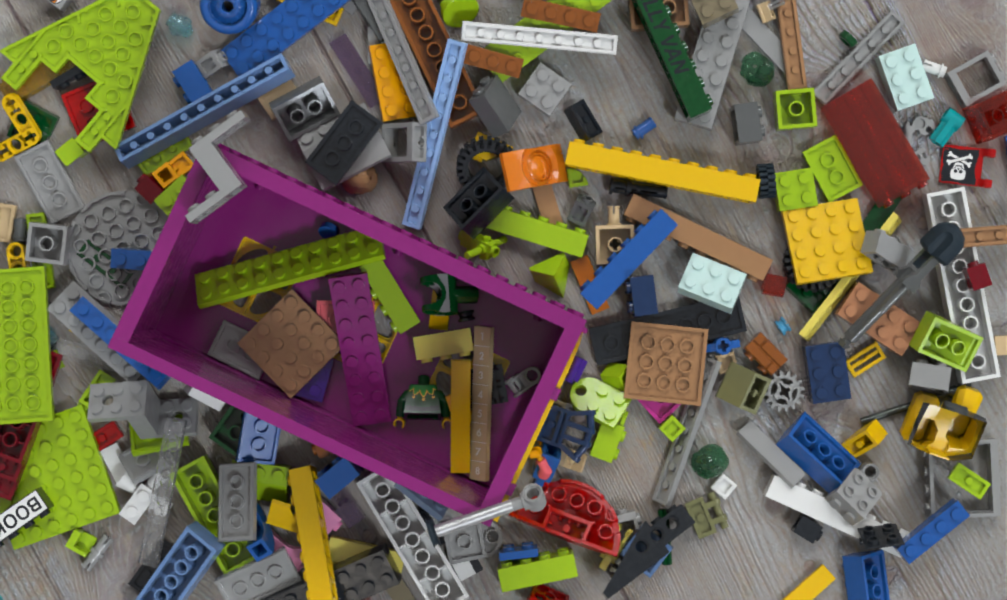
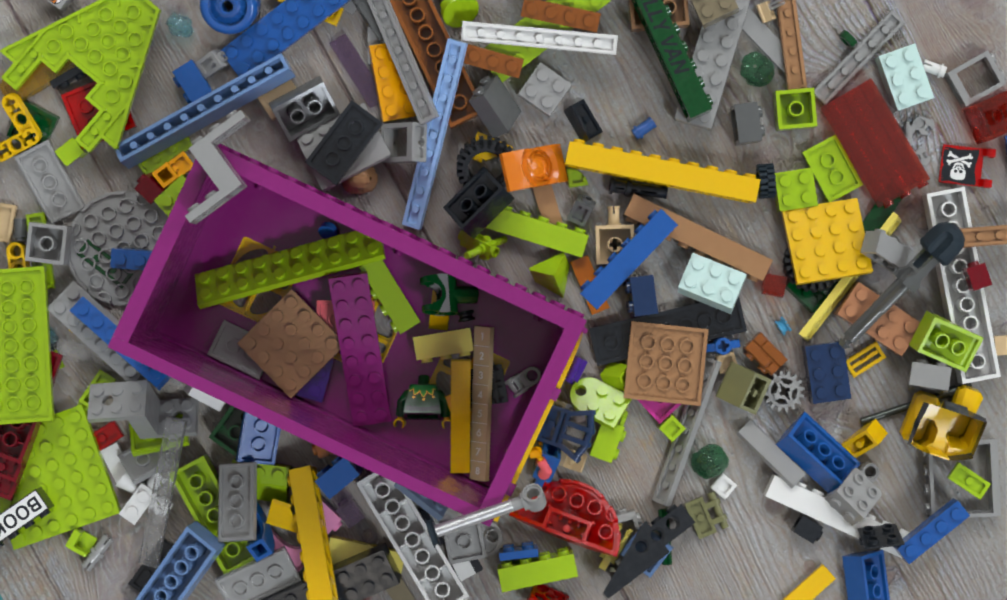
(949, 123): teal piece -> none

